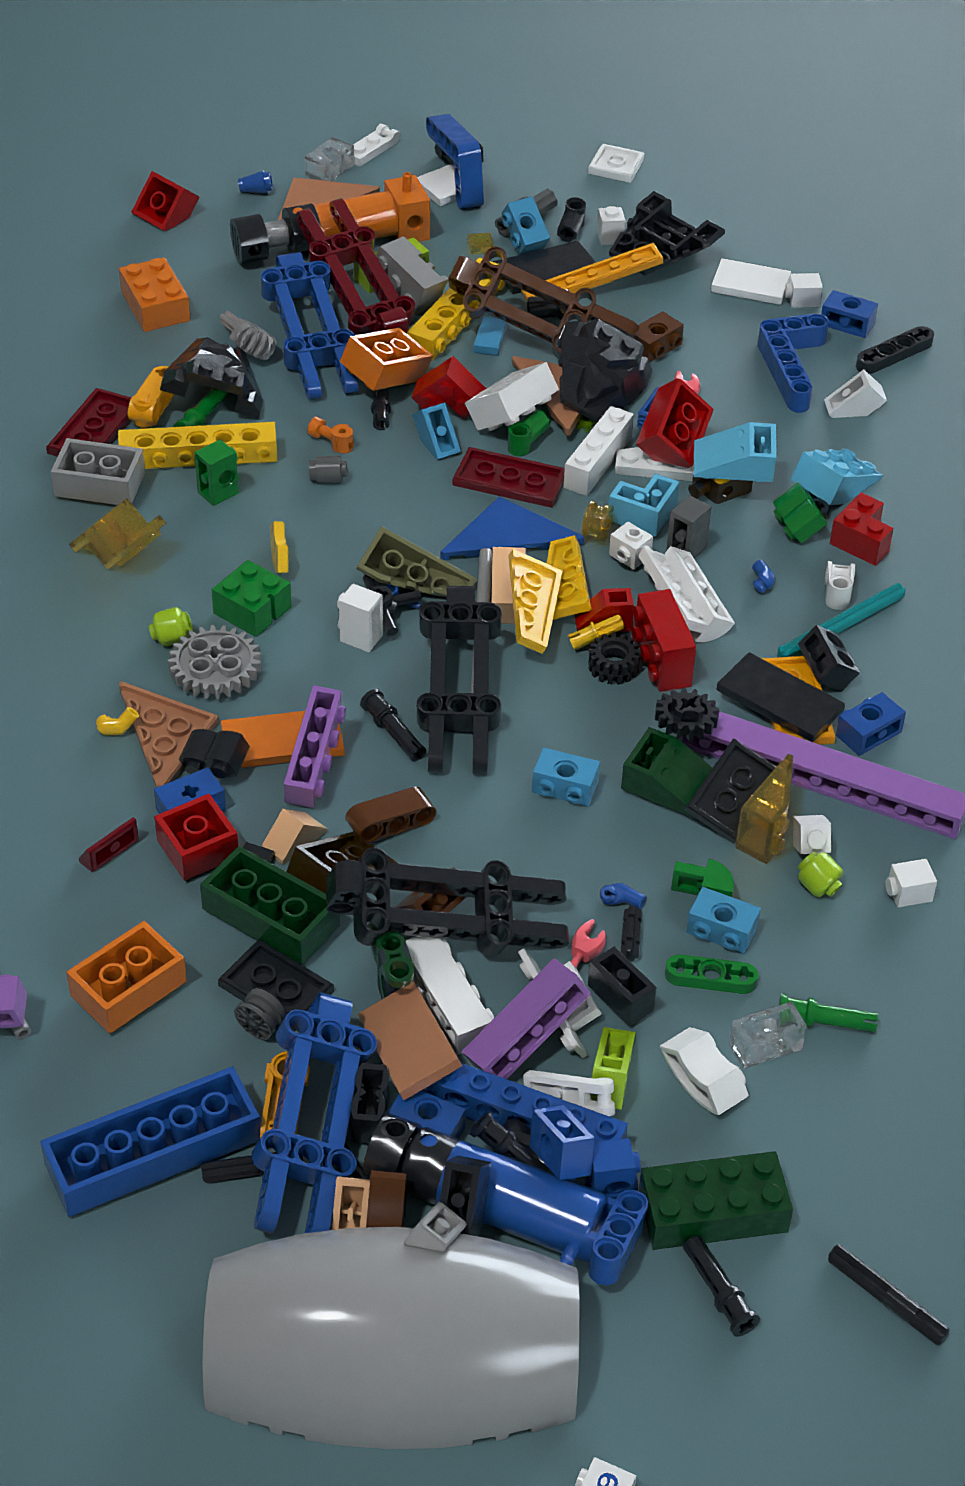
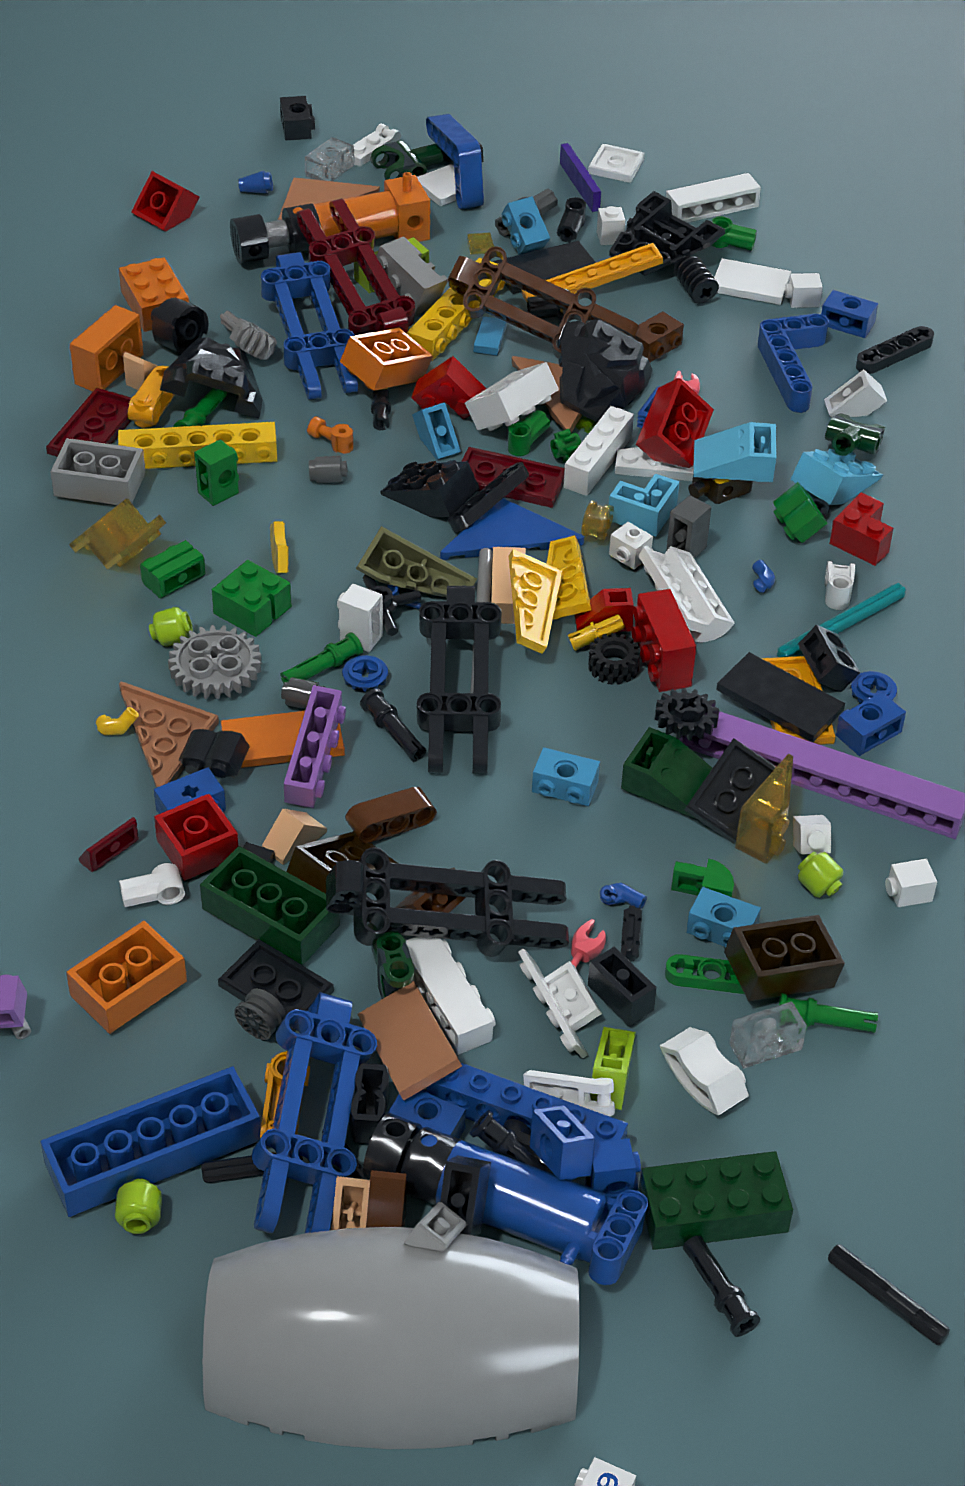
(100, 348): none -> orange brick
(136, 370): none -> light nougat slope
(138, 1206): none -> lime head
(161, 885): none -> white piece
(172, 569): none -> green brick
(178, 324): none -> black brick
(296, 118): none -> black brick
(297, 692): none -> dark grey brick
(331, 656): none -> green pin
(354, 669): none -> blue gear
(403, 159): none -> dark green connector
(433, 487): none -> black slope
(488, 497): none -> black beam
(527, 1020): medium lavender brick -> none
(564, 444): none -> green gear
(580, 177): none -> dark purple tile
(696, 279): none -> black piece
(714, 198): none -> white brick
(734, 234): none -> green piece
(783, 957): none -> dark brown brick
(851, 435): none -> dark green connector
(864, 682): none -> blue gear

